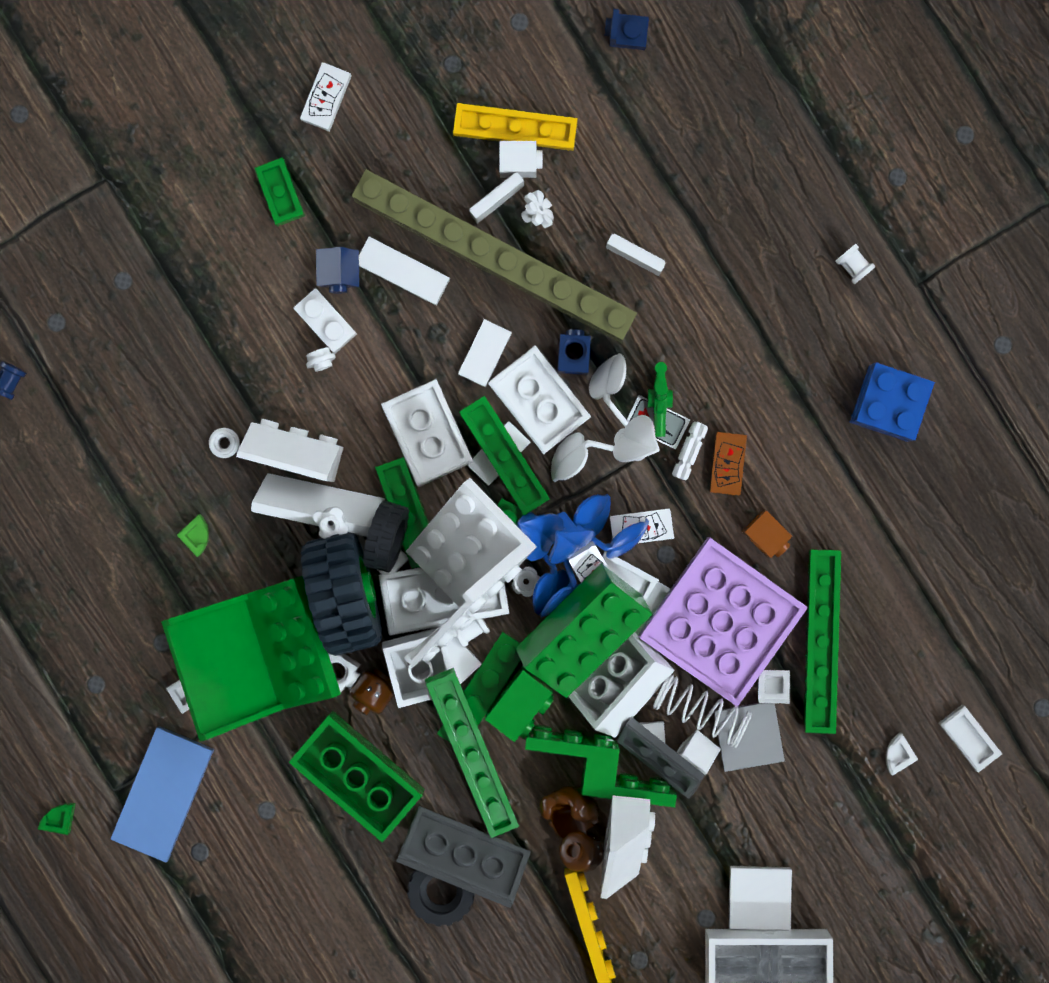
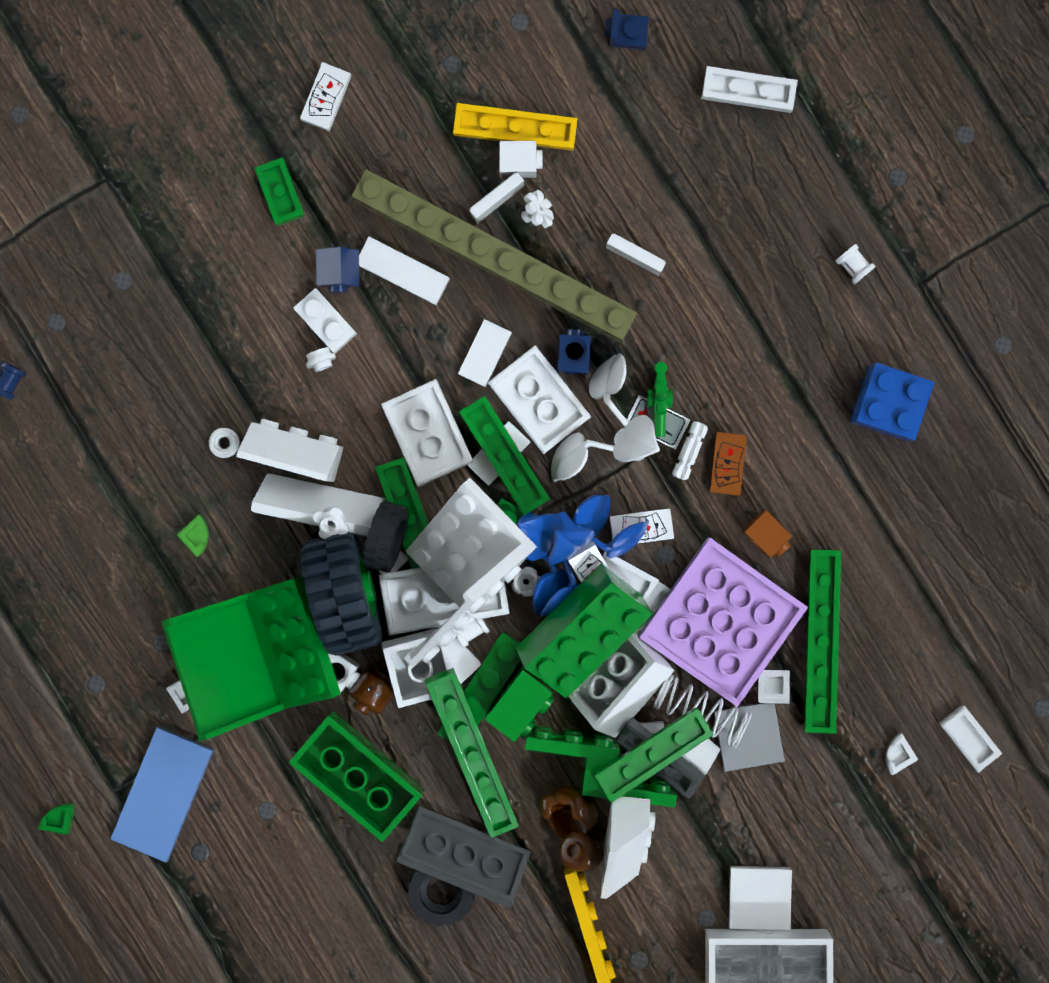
(652, 755): none -> green plate
(749, 89): none -> white plate

